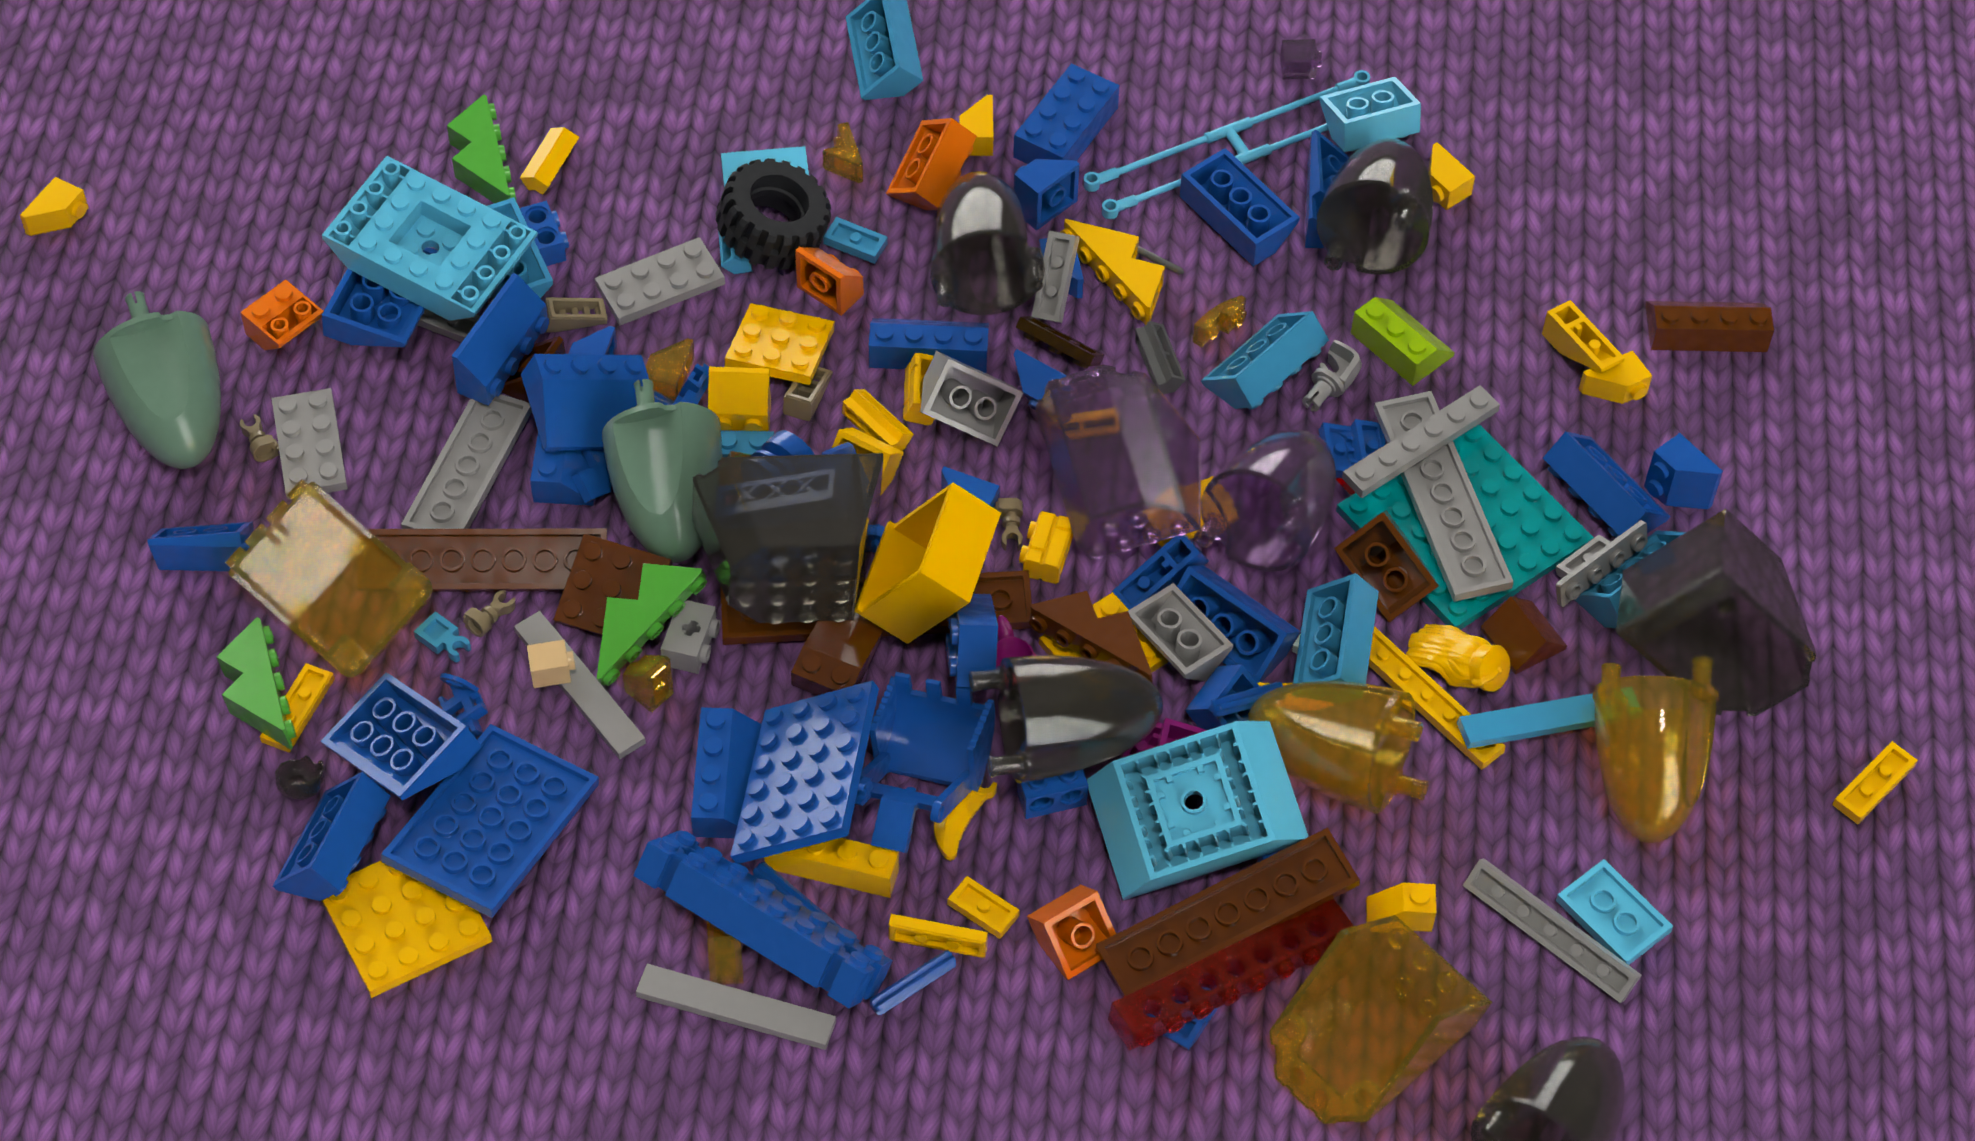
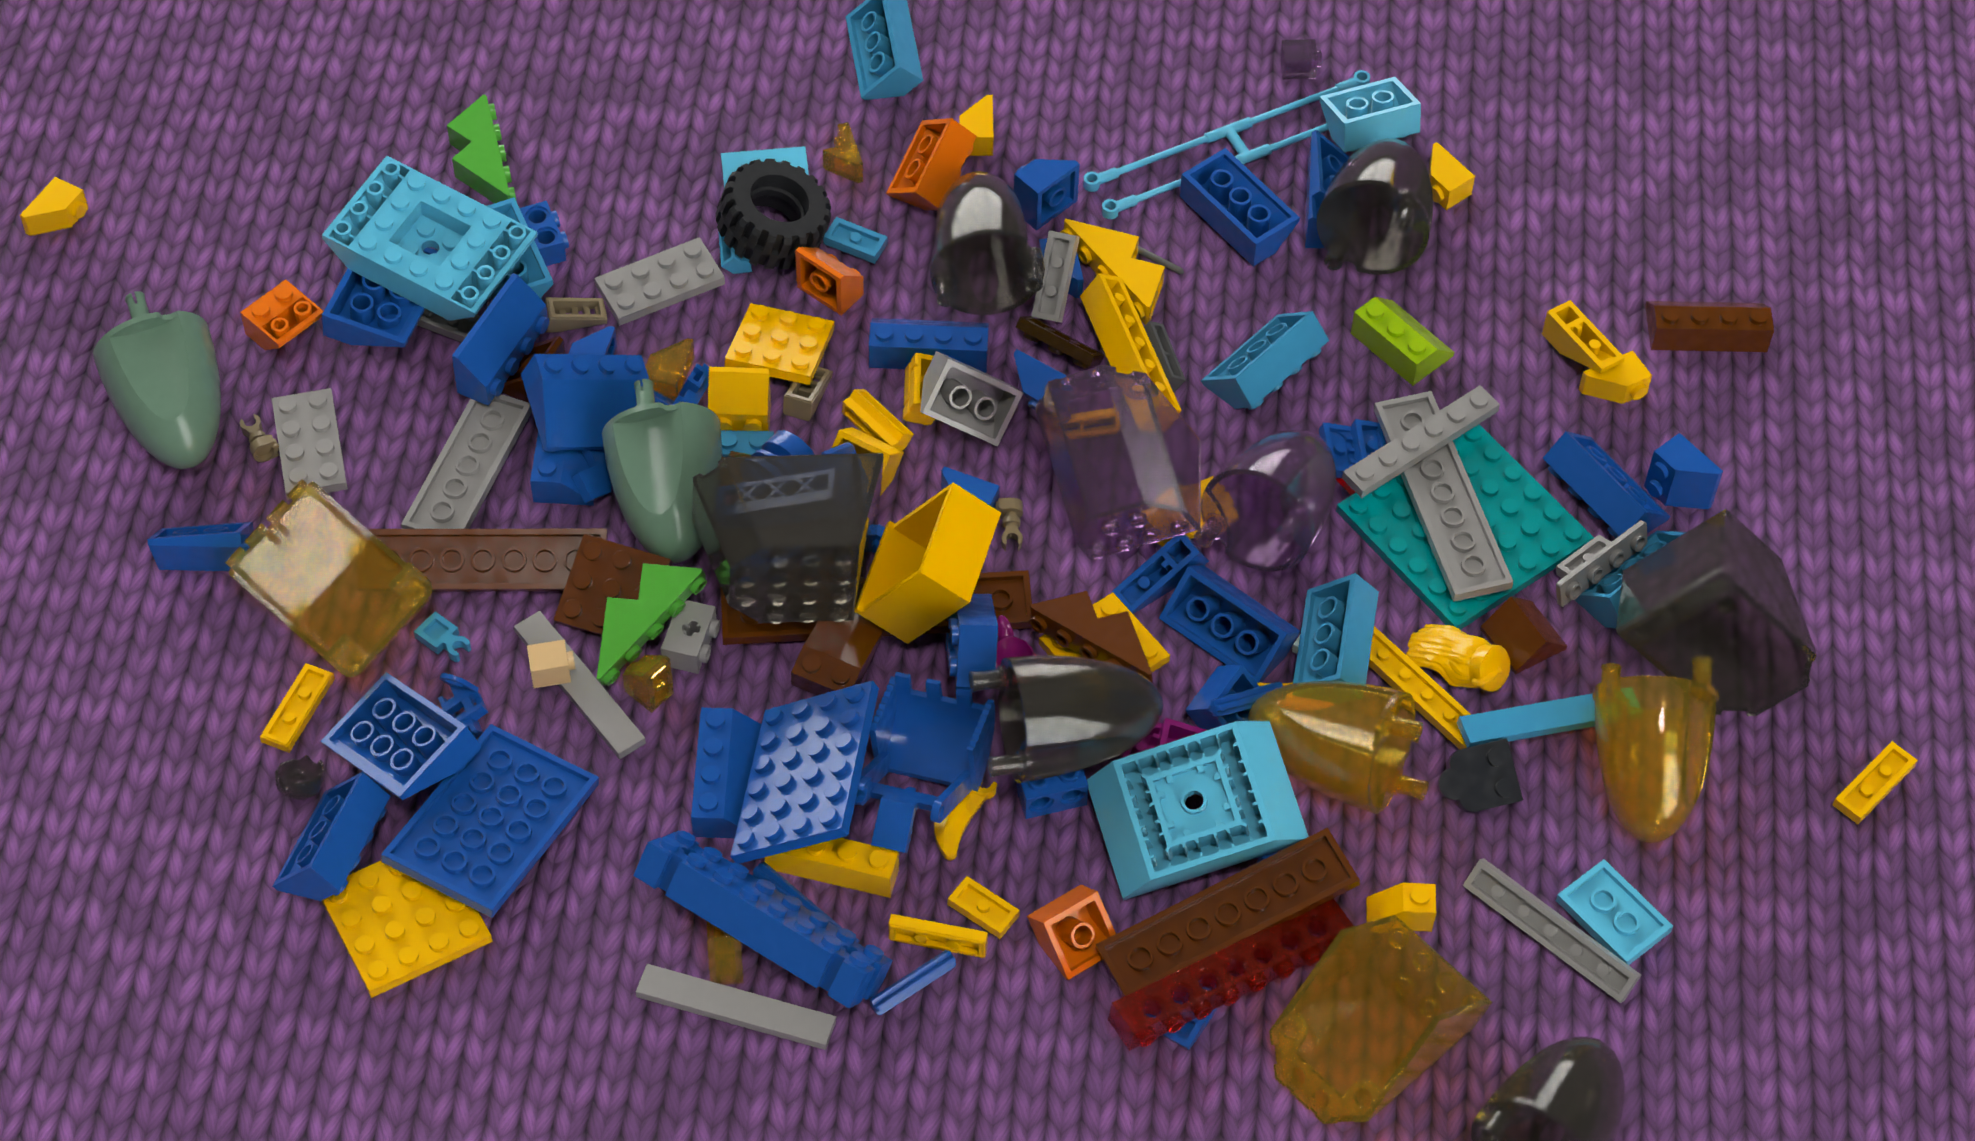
(256, 684): bright green slope -> none
(481, 621): dark tan piece -> none
(548, 159): yellow piece -> none
(1047, 547): yellow brick -> none
(1067, 117): blue brick -> none
(1122, 332): none -> yellow brick
(1181, 633): light grey slope -> none
(1221, 317): clear yellow slope -> none
(1346, 368): light grey piece -> none
(1388, 563): reddish brown slope -> none
(1481, 777): none -> black plate

